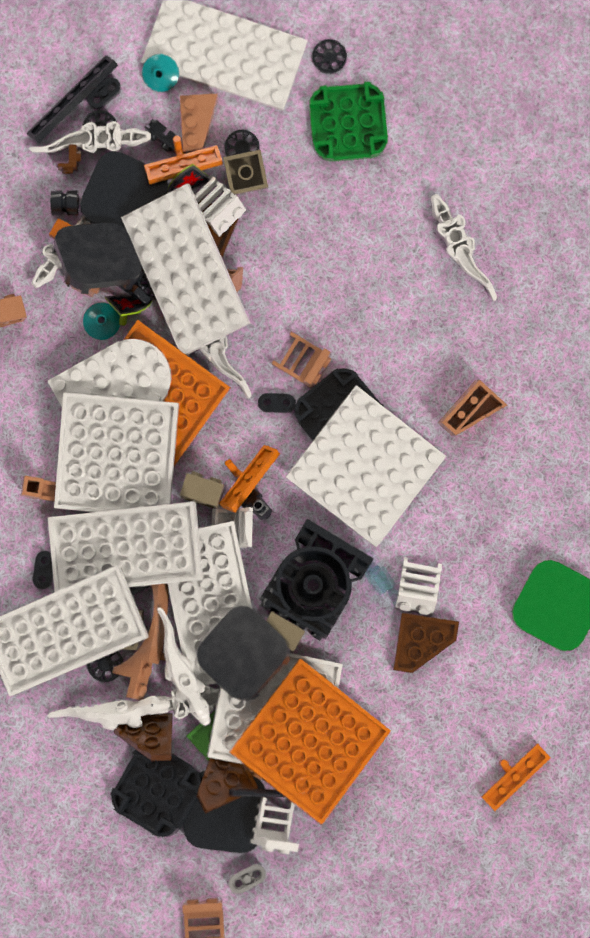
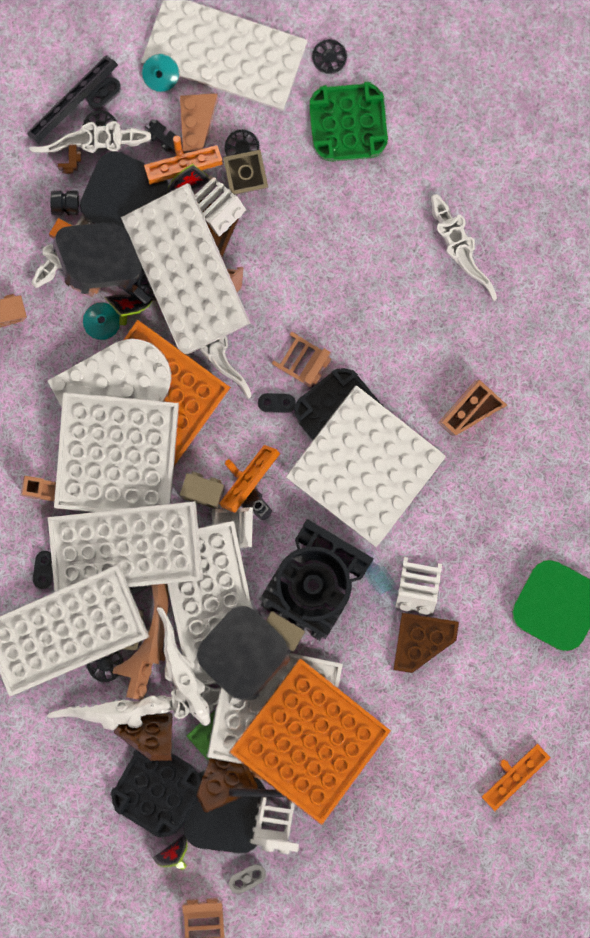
(173, 854): none -> shield

